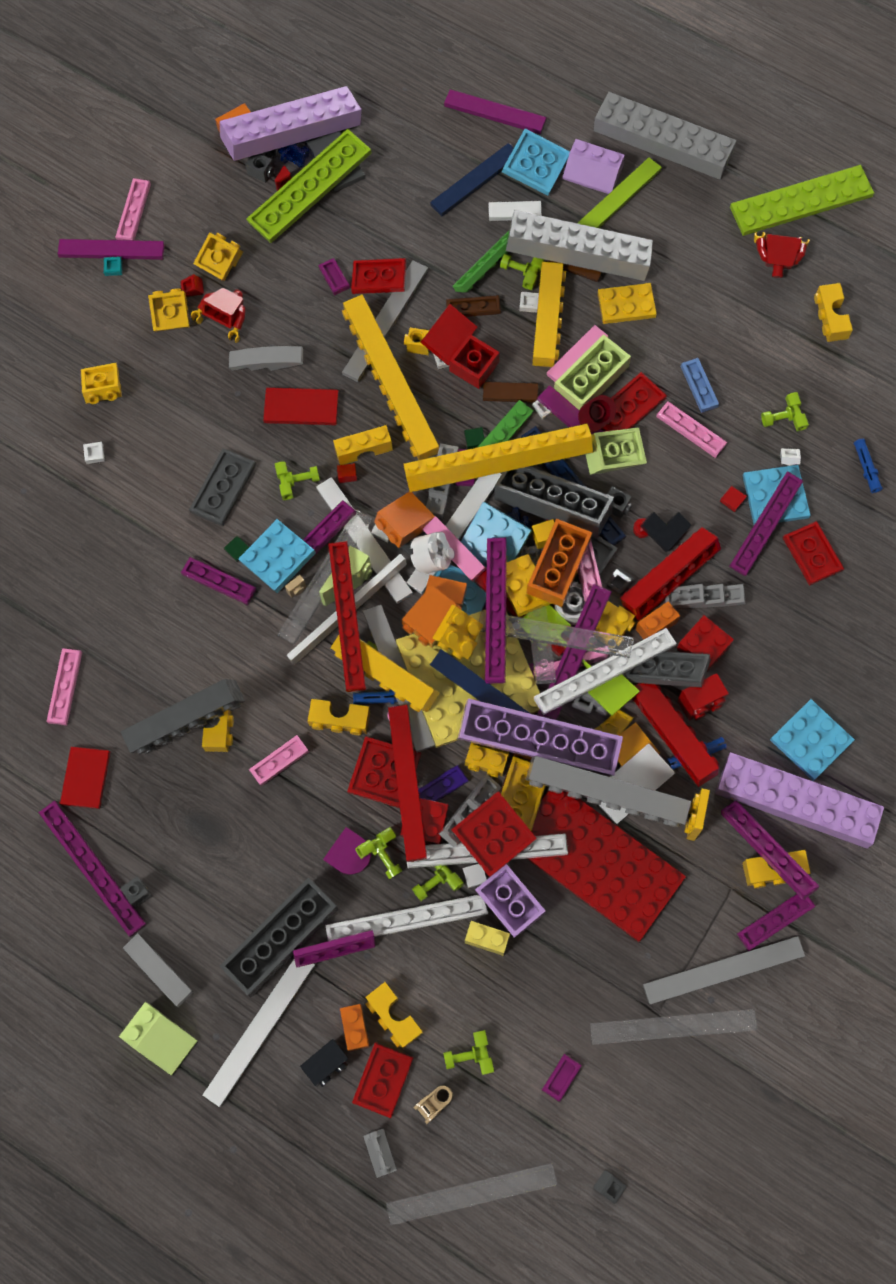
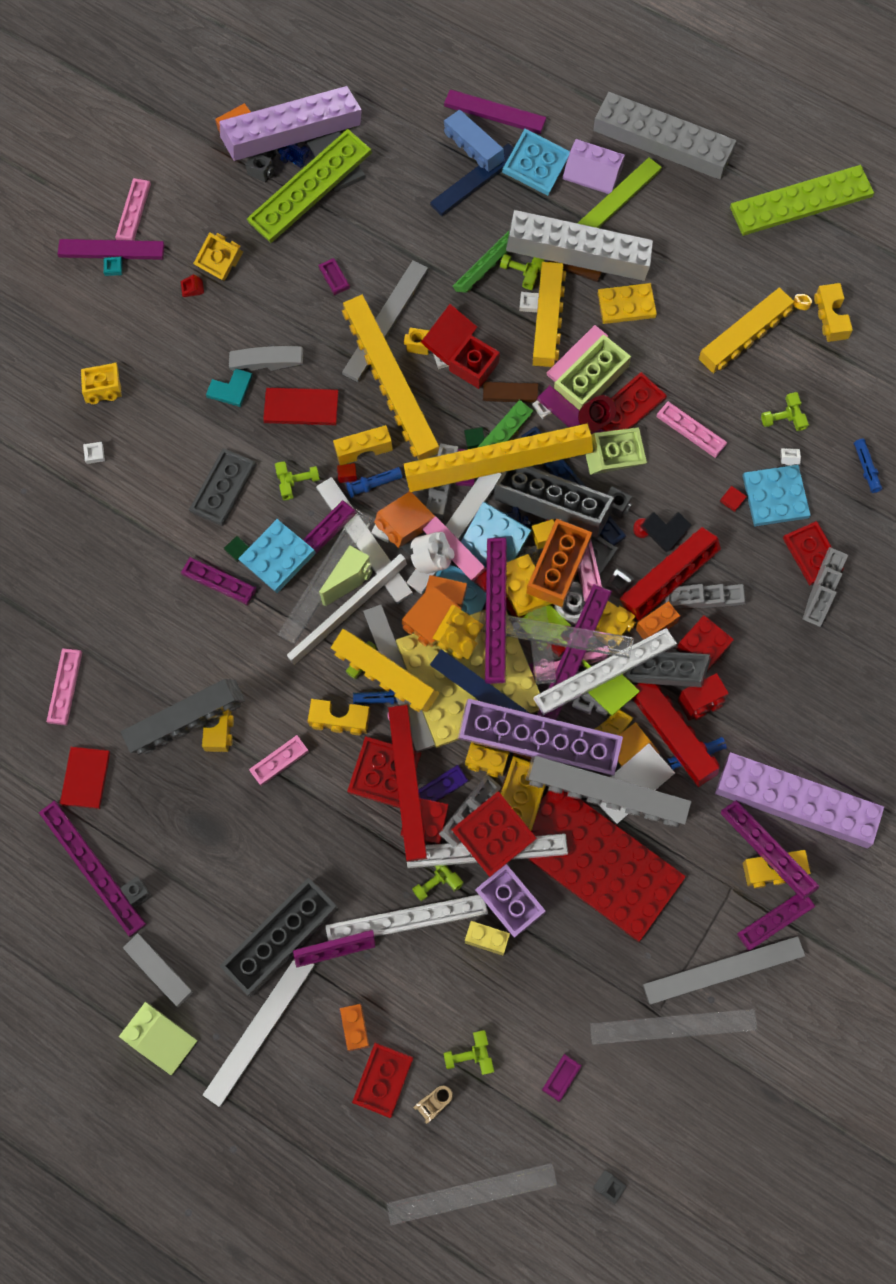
(169, 310): yellow plate -> none
(223, 308): red torso -> none
(234, 391): none -> teal tile
(282, 178): red slope -> none
(296, 586): tan plate -> none
(325, 1063): black brick -> none
(344, 856): magenta tile -> none
(347, 617): red tile -> none
(366, 484): none -> blue pin
(378, 276): red tile -> none
(378, 846): lime bar -> none
(379, 1153): light grey hinge -> none
(403, 1031): yellow arch -> none
(473, 140): none -> medium blue brick
(474, 875): white tile -> none
(476, 305): reddish brown tile -> none
(504, 210): white tile -> none
(697, 810): yellow plate -> none
(699, 385): medium blue plate -> none
(746, 330): none -> yellow brick
(766, 523): magenta tile -> none
(780, 251): red torso -> none
(802, 302): none -> yellow tile
(812, 739): medium azure plate -> none
(824, 587): none -> light grey slope

